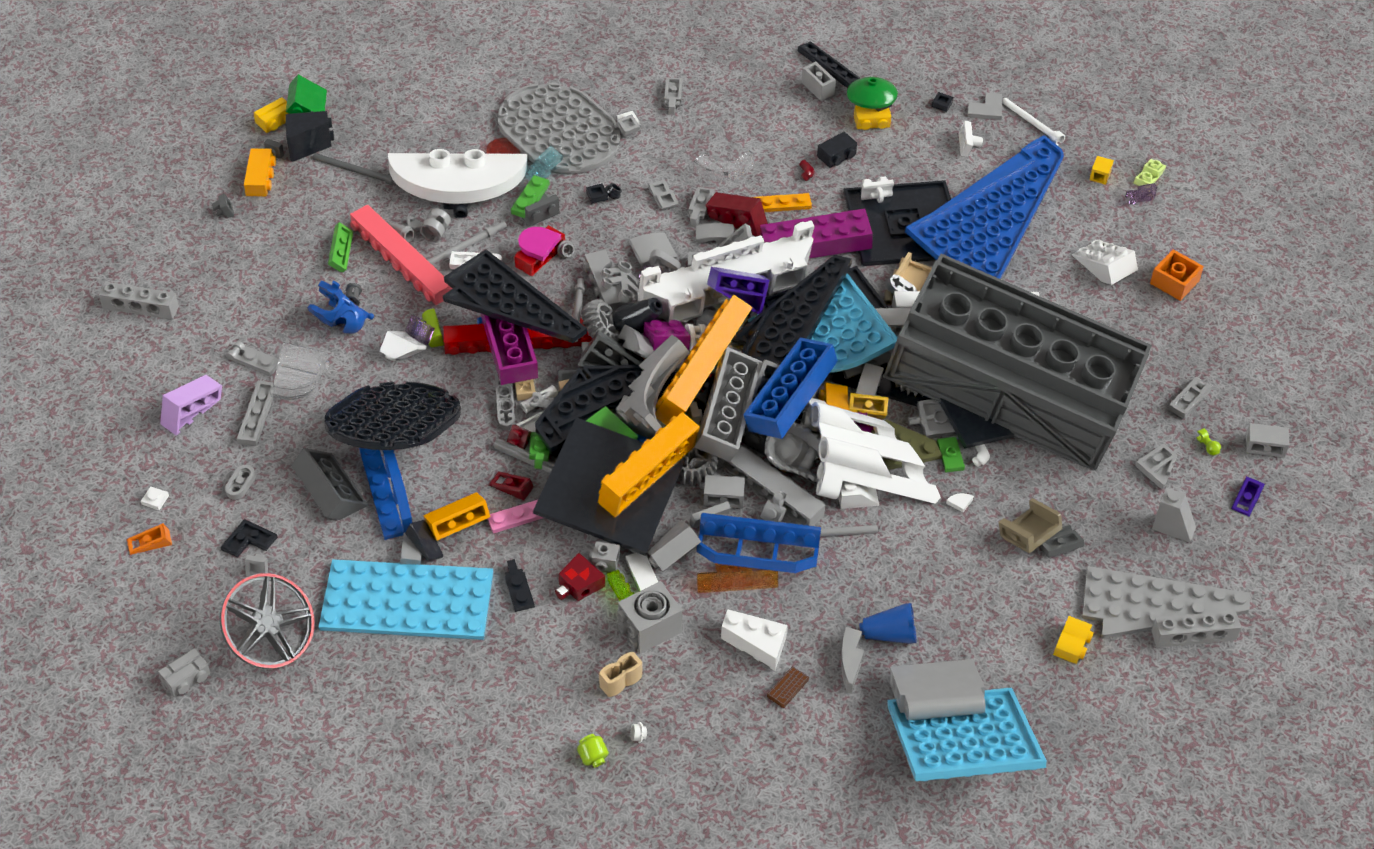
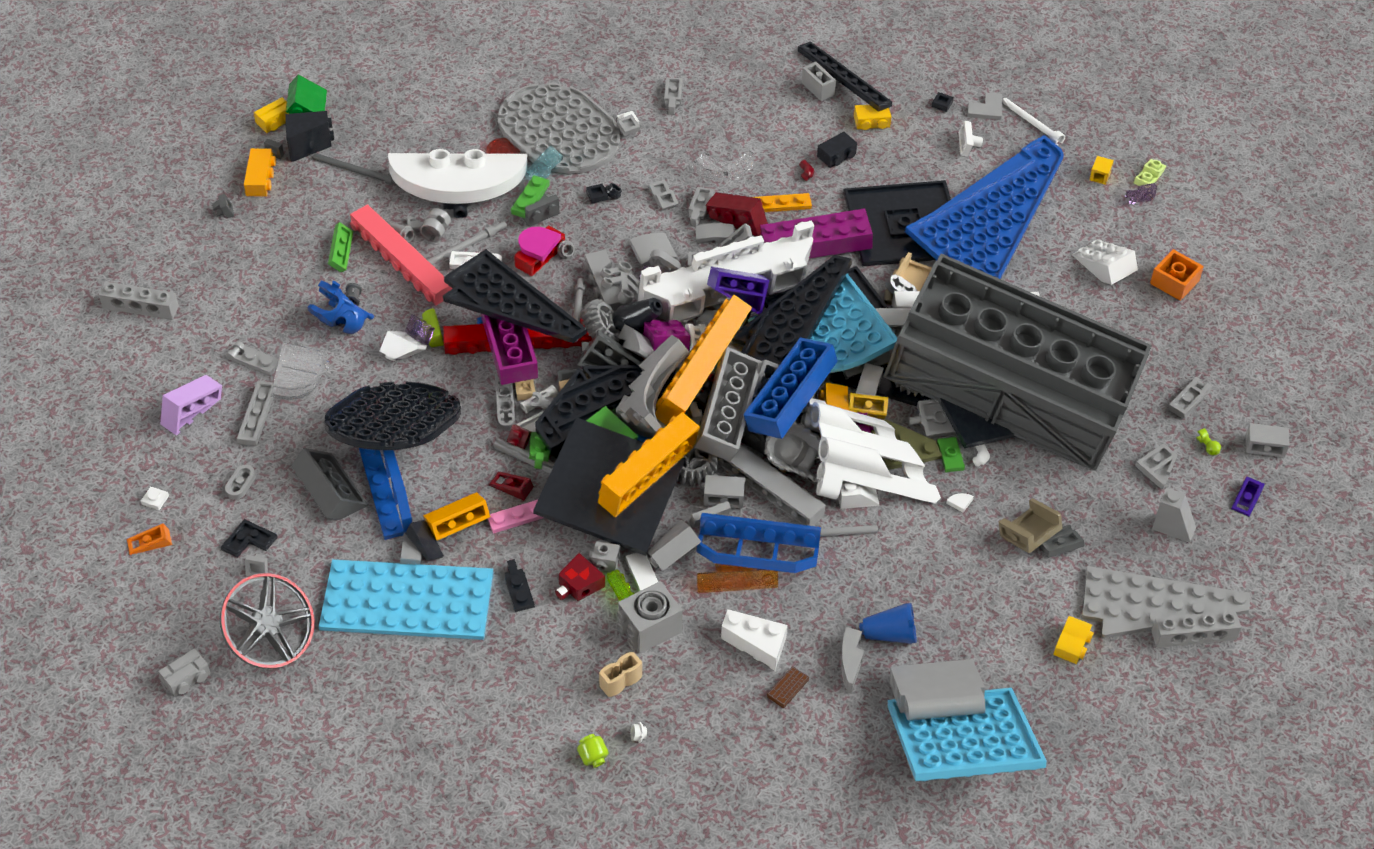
(774, 508): light grey plate -> none
(872, 92): green dish -> none
(877, 190): white hips -> none

